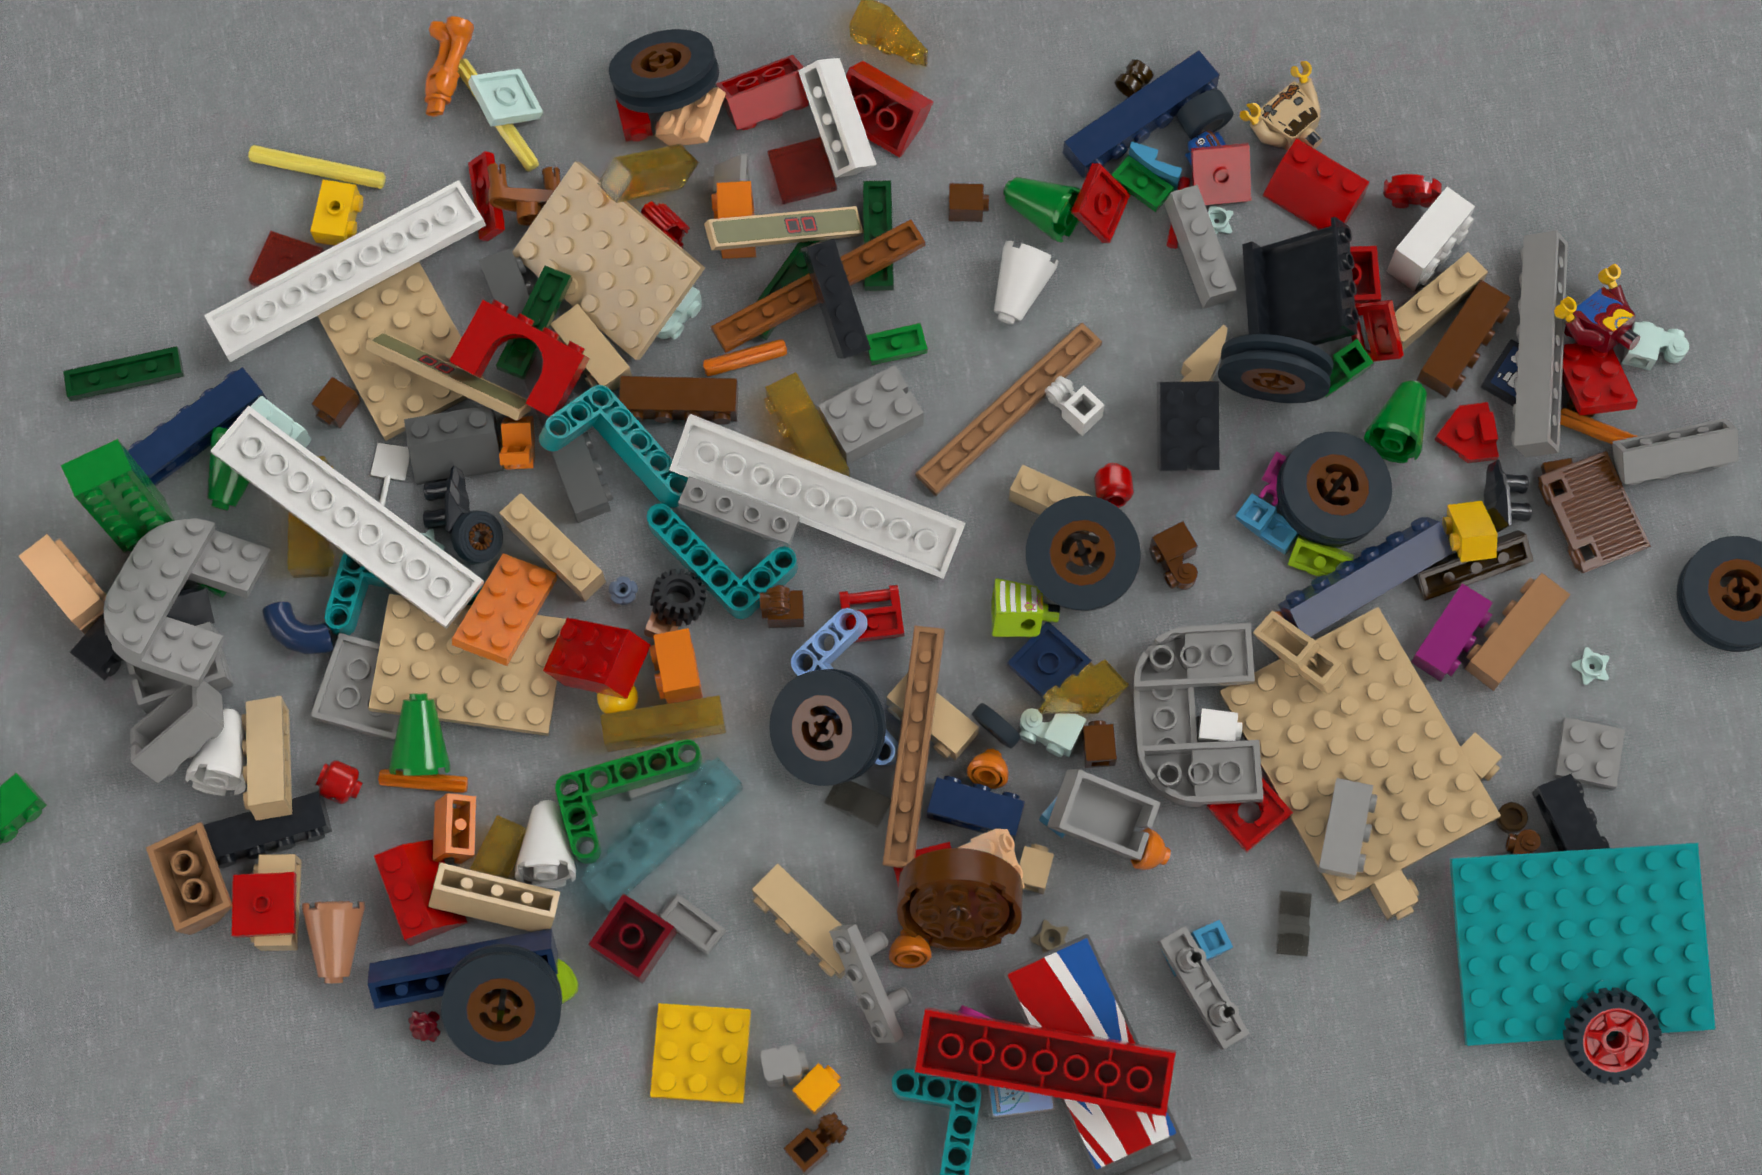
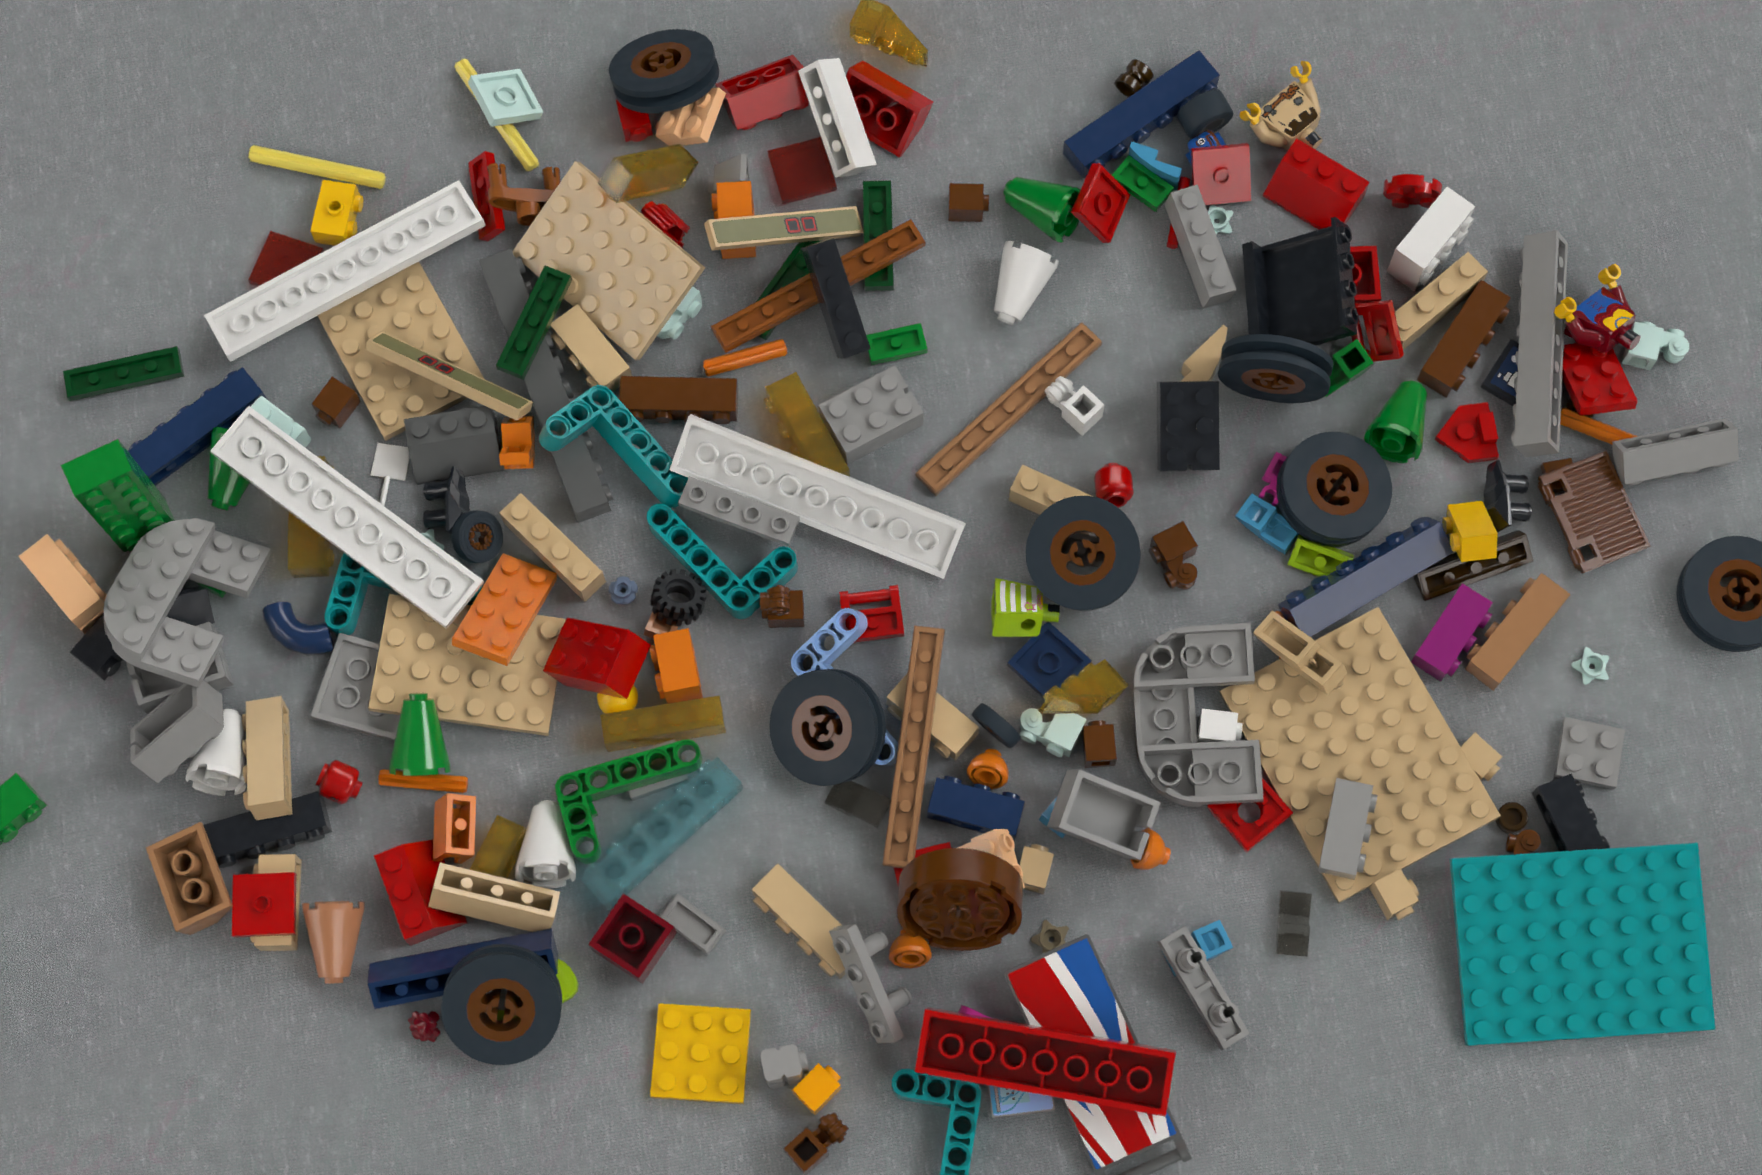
(444, 74): orange piece -> none
(494, 326): red arch -> none
(1624, 1055): wheel -> none

